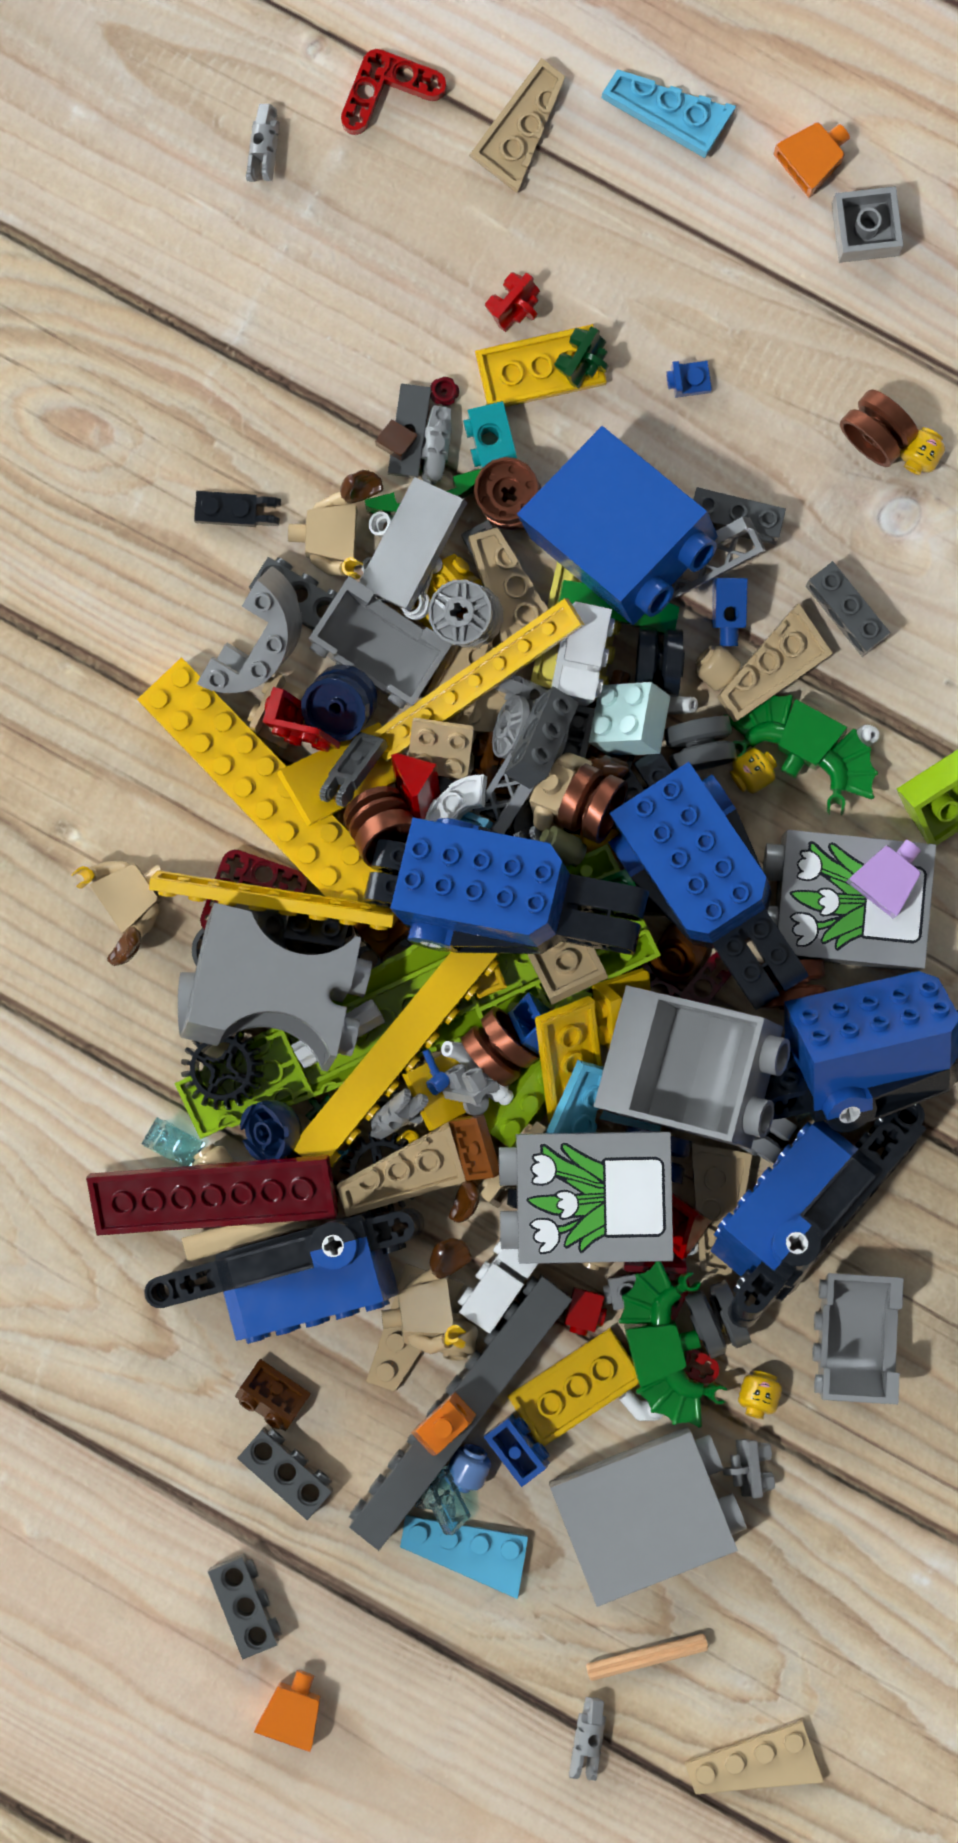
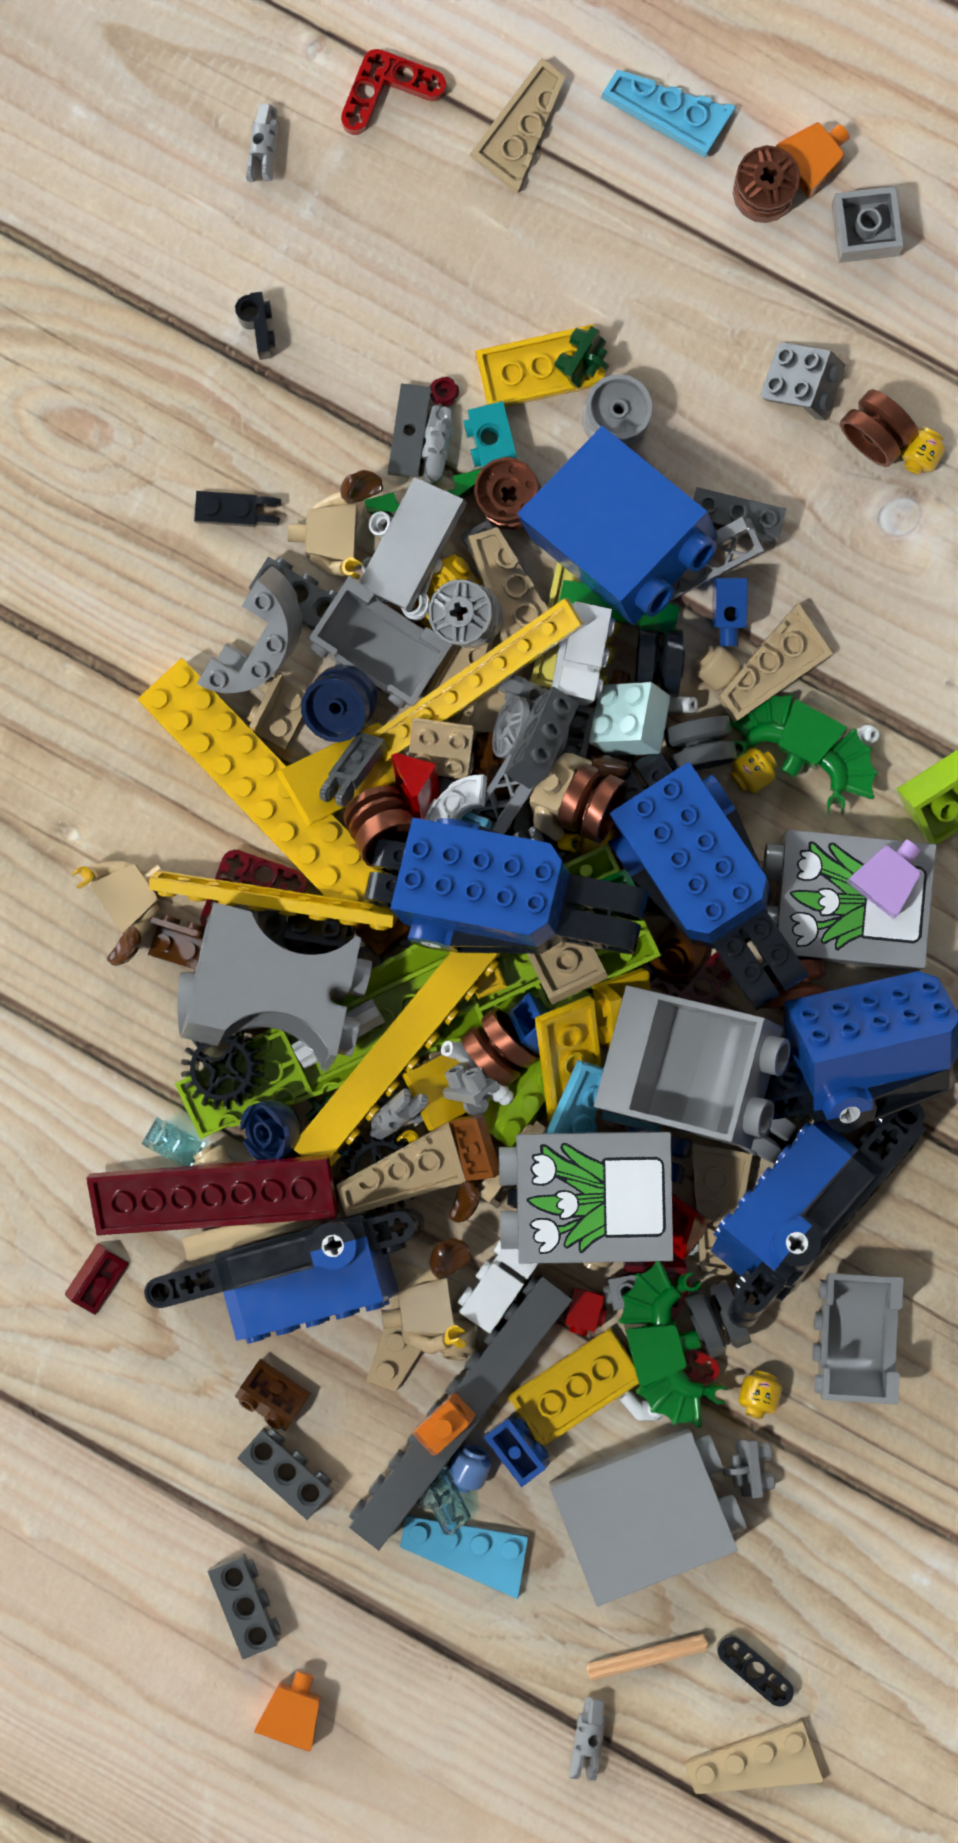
(96, 1279): none -> dark red slope
(175, 942): none -> reddish brown bracket
(264, 339): none -> black plate
(286, 721): red bracket -> none
(395, 440): reddish brown slope -> none
(439, 1080): blue hand -> none
(517, 303): red hips -> none
(566, 845): olive brick -> none
(622, 395): none -> light grey wheel
(689, 379): blue bracket -> none
(759, 198): none -> copper wheel
(778, 1679): none -> black beam
(804, 378): none -> bracket
(847, 609): dark grey brick -> none

